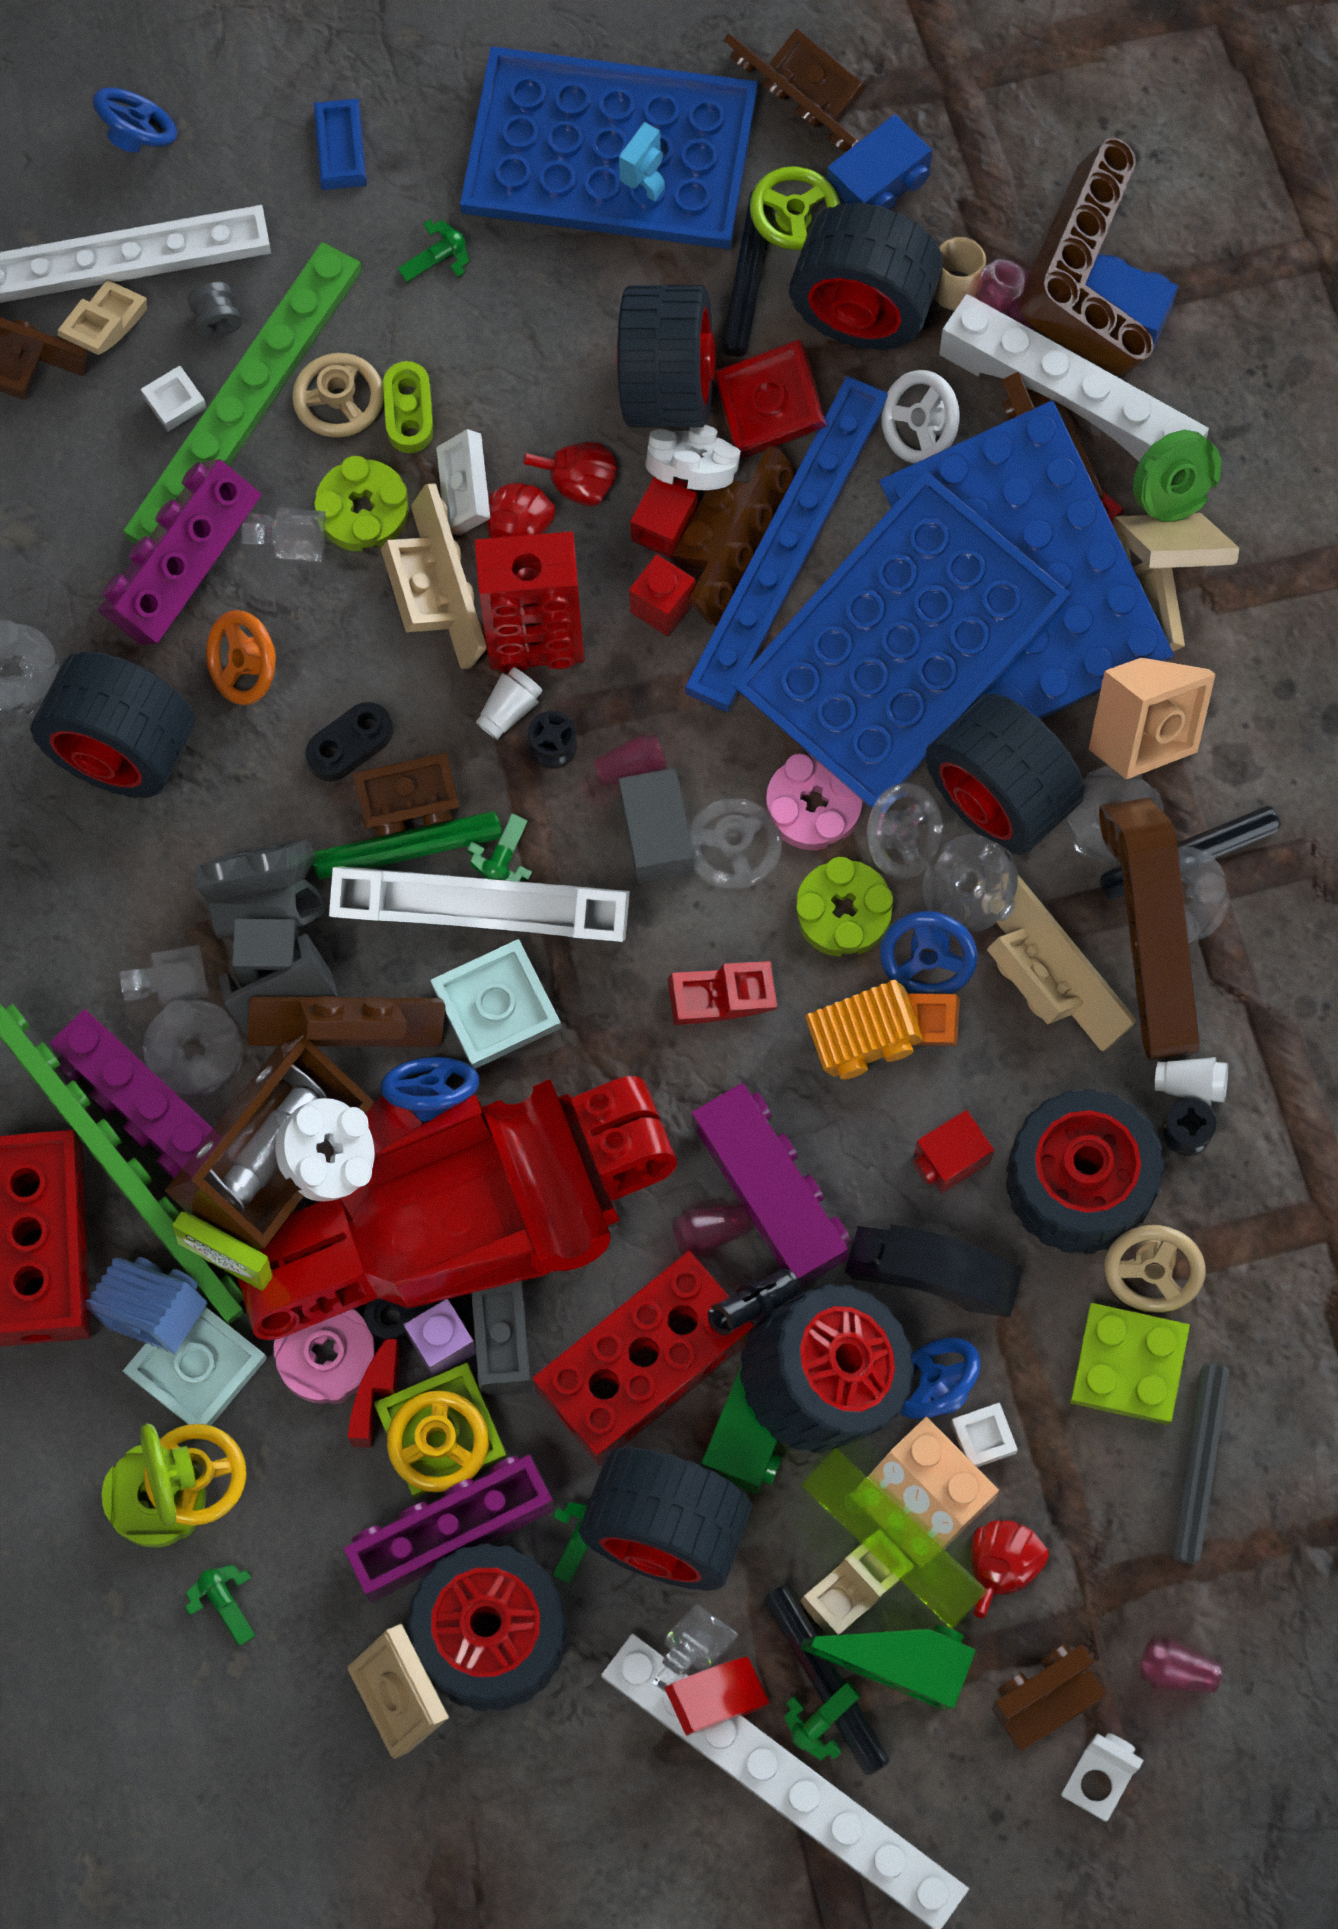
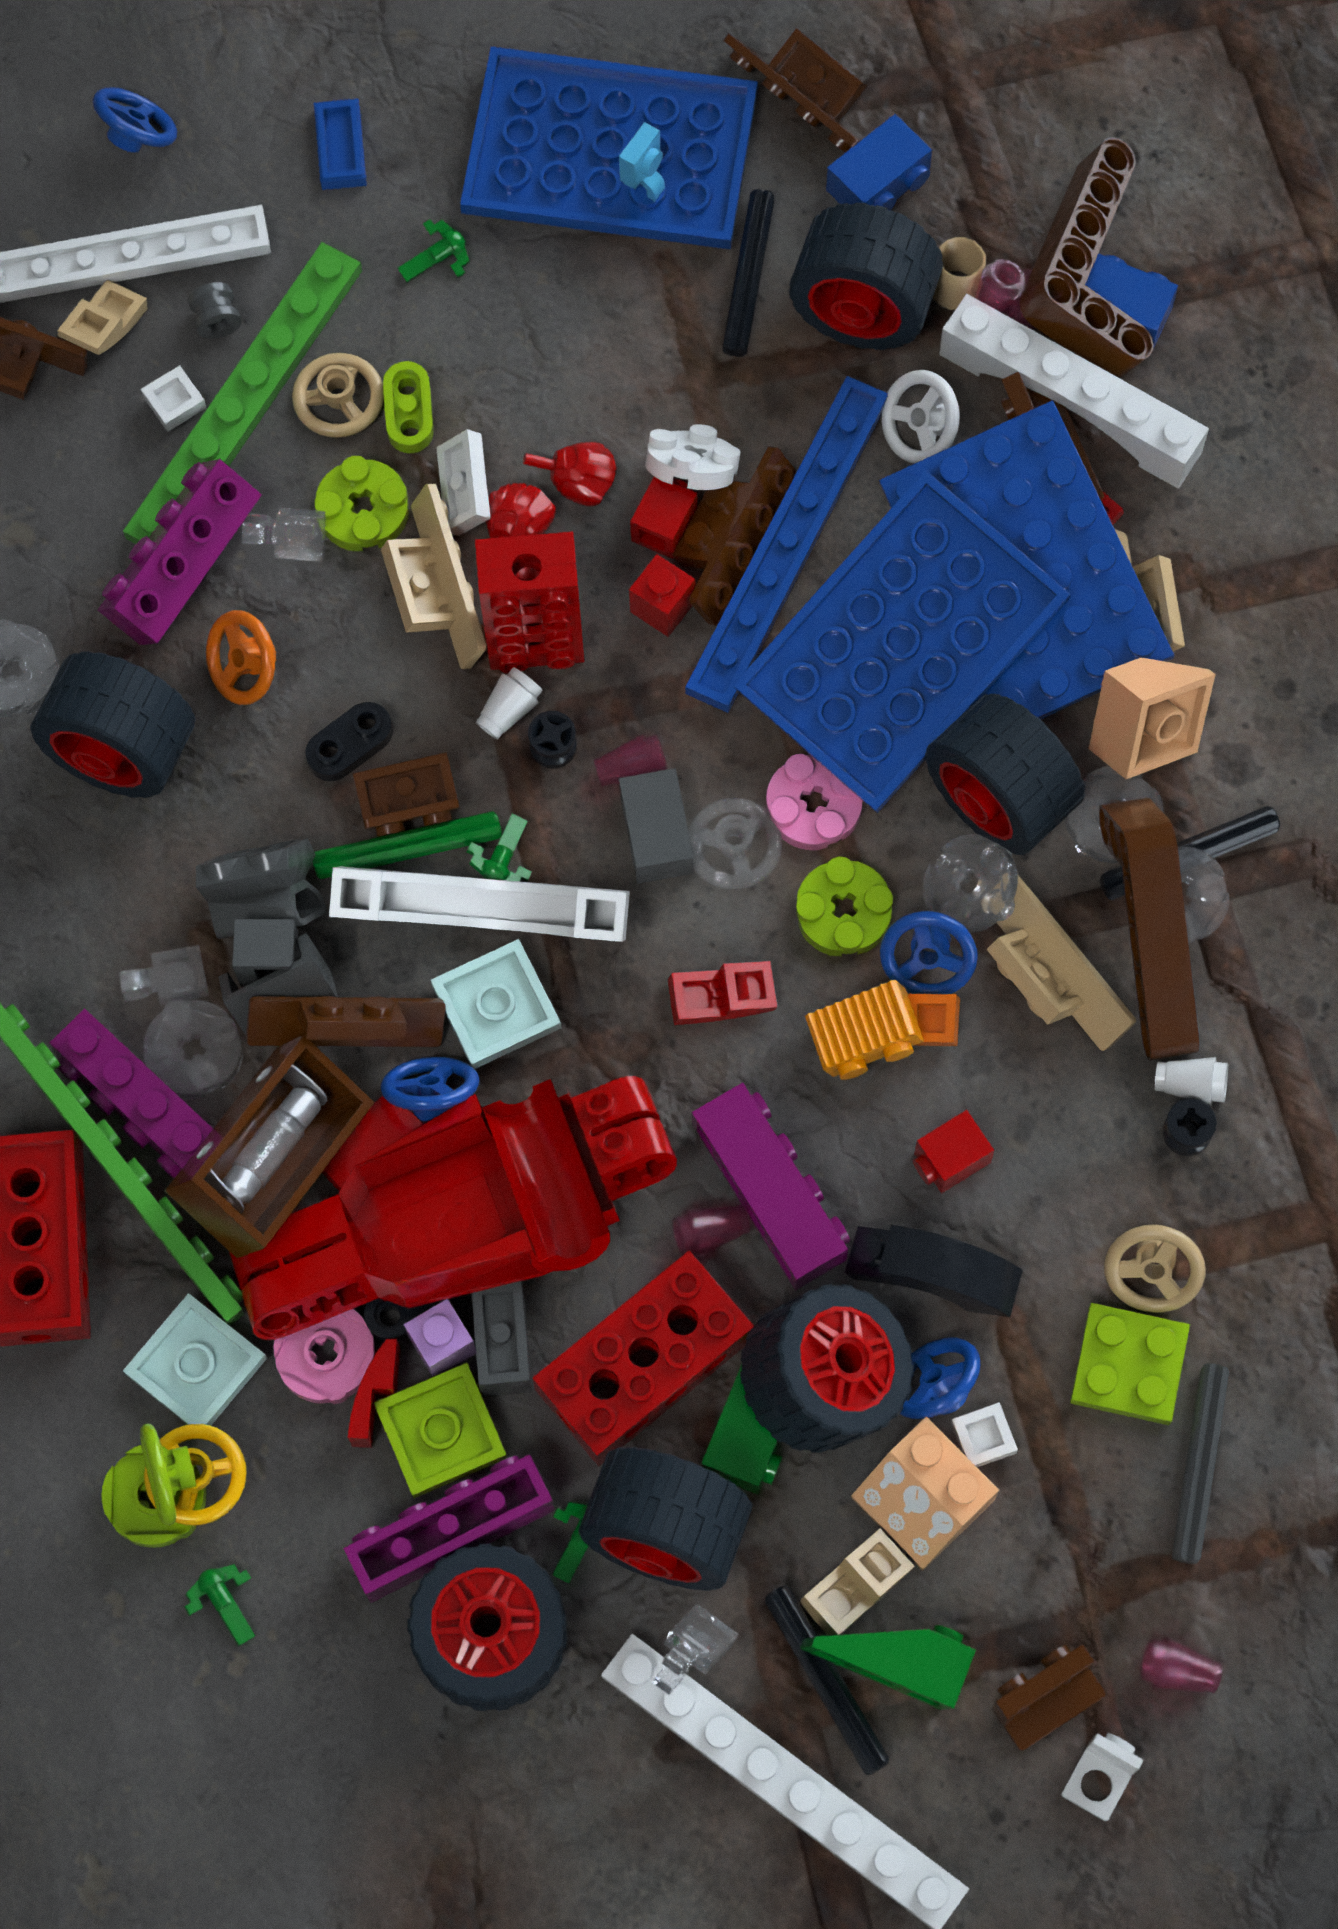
(147, 1303): medium blue brick -> none
(222, 1250): lime tile -> none
(352, 1146): white plate -> none
(397, 1692): tan tile -> none
(438, 1422): yellow piece -> none
(665, 355): black wheel -> none
(716, 1695): slope -> none
(753, 1301): black pin -> none
(770, 399): red tile -> none
(789, 229): lime piece -> none
(807, 1733): green piece -> none
(894, 1538): clear neon green tile -> none
(900, 829): clear piece -> none
(1005, 1559): red piece -> none
(1091, 1134): wheel -> none
(1176, 475): bright green plate -> none
(1176, 543): tan tile -> none

